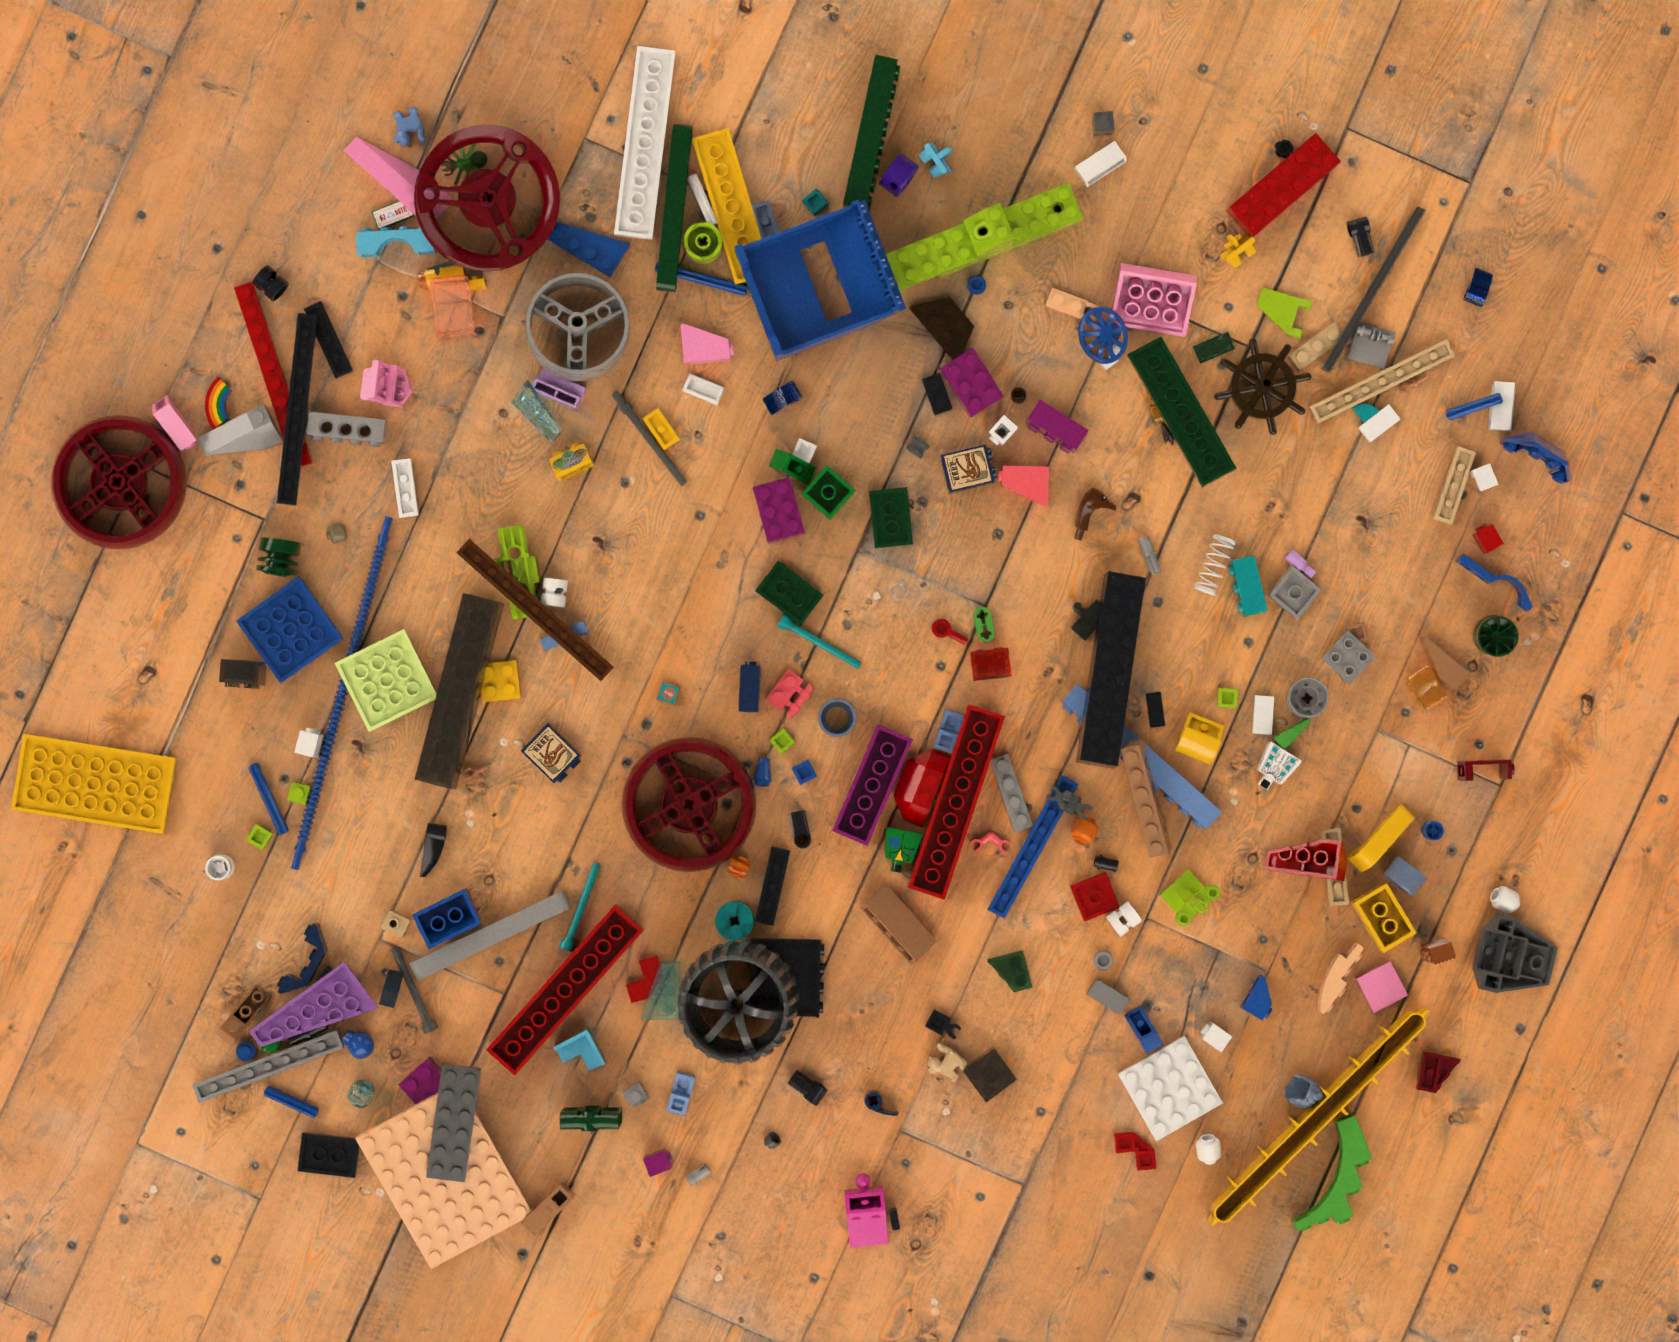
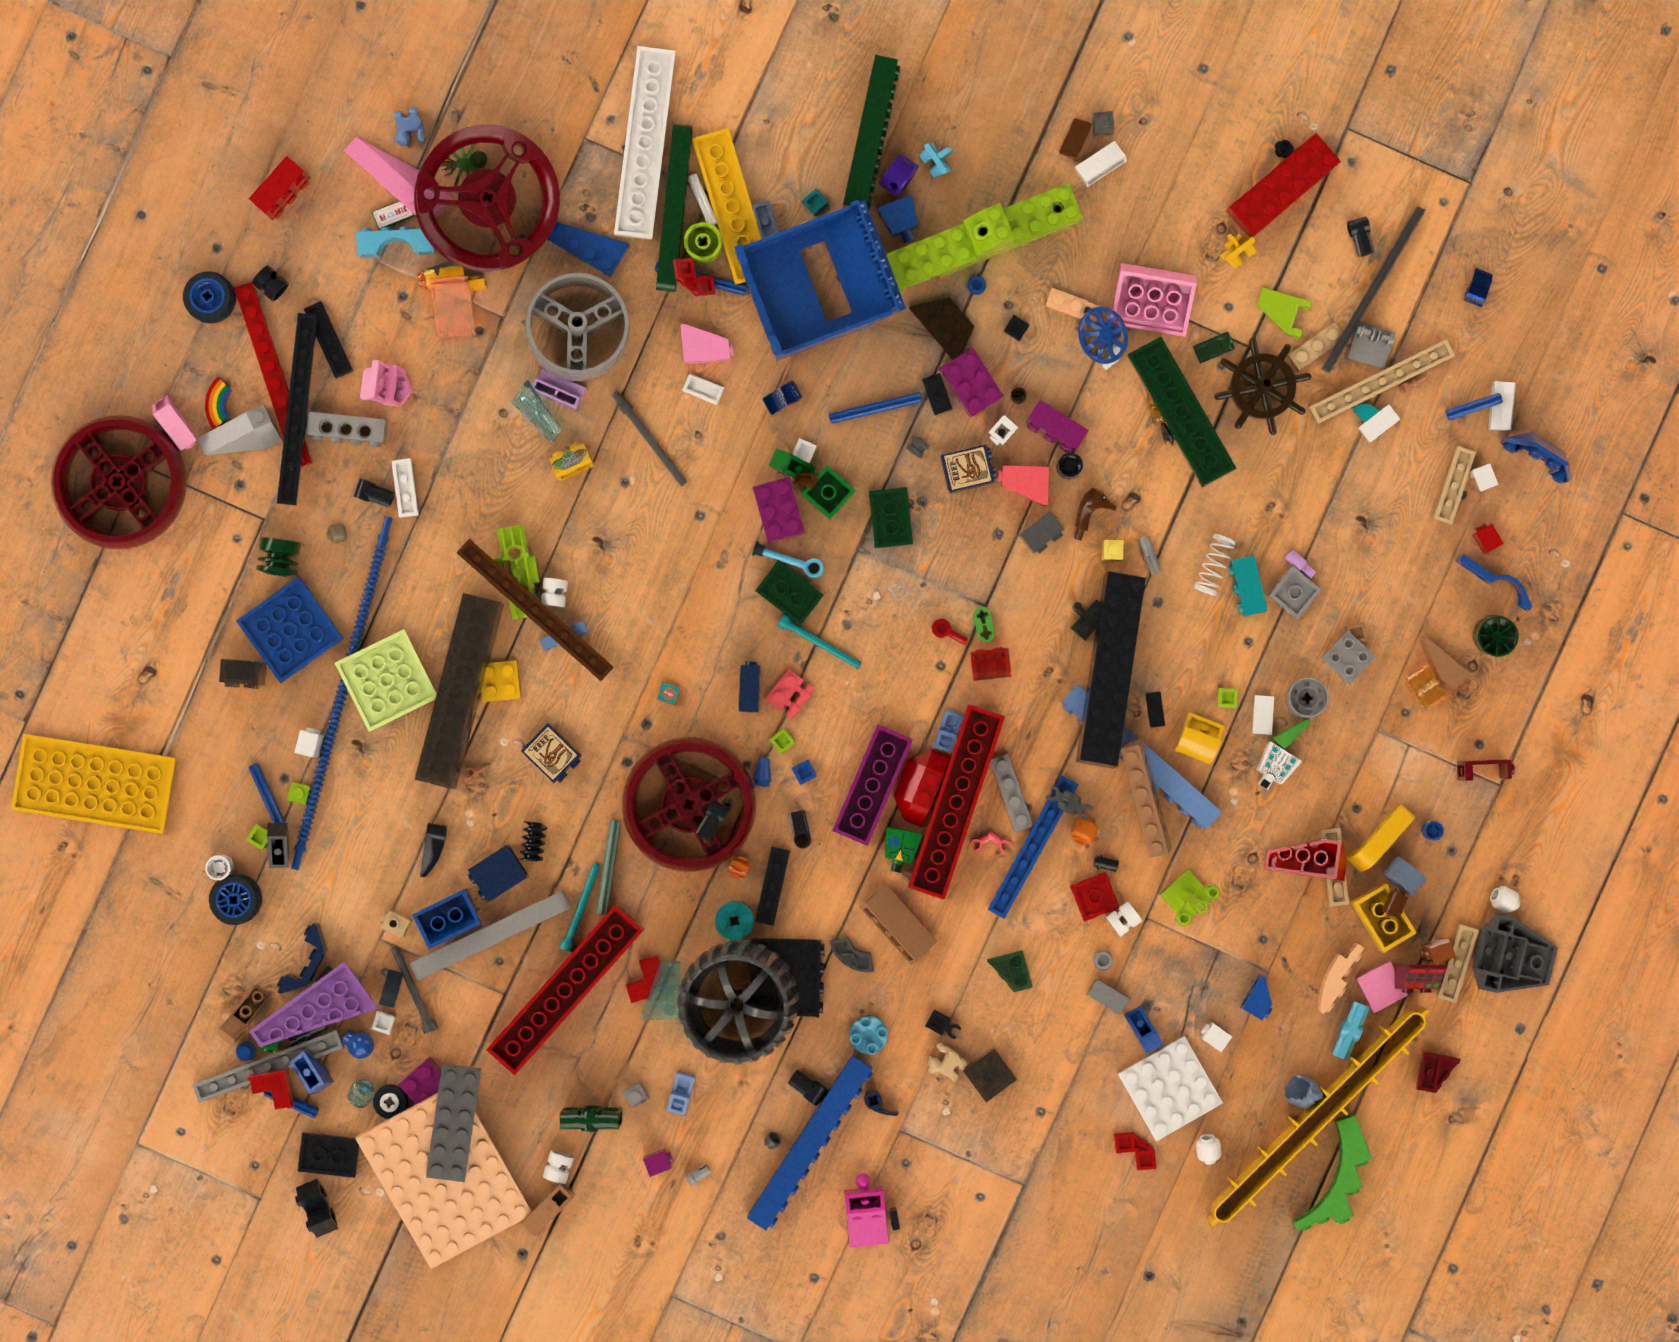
(203, 286): none -> wheel
(248, 899): none -> wheel
(276, 1081): none -> red panel
(278, 845): none -> black brick
(280, 188): none -> red piece
(311, 1073): none -> blue slope
(319, 1214): none -> black brick
(369, 492): none -> black piece
(383, 1022): none -> white tile
(391, 1094): none -> black wheel
(497, 873): none -> dark blue brick
(533, 841): none -> black piece
(558, 1165): none -> white wheel
(584, 1045): medium azure panel -> none
(608, 867): none -> sand green axle
(661, 429): yellow plate -> none
(686, 275): none -> red tile
(714, 817): none -> black piece
(761, 550): none -> medium azure piece
(805, 480): none -> reddish brown piece
(809, 1142): none -> blue brick
(837, 703): sand blue piece -> none
(851, 956): none -> dark grey tile
(868, 1035): none -> medium azure dish
(876, 407): none -> blue axle
(900, 218): none -> blue torso
(1016, 328): none -> black plate
(1042, 532): none -> dark grey brick
(1069, 466): none -> black wheel
(1075, 139): none -> reddish brown slope
(1112, 550): none -> light yellow brick
(1350, 1030): none -> medium azure piece
(1395, 903): none -> reddish brown brick
(1418, 977): none -> dark red slope
(1456, 968): none -> tan plate

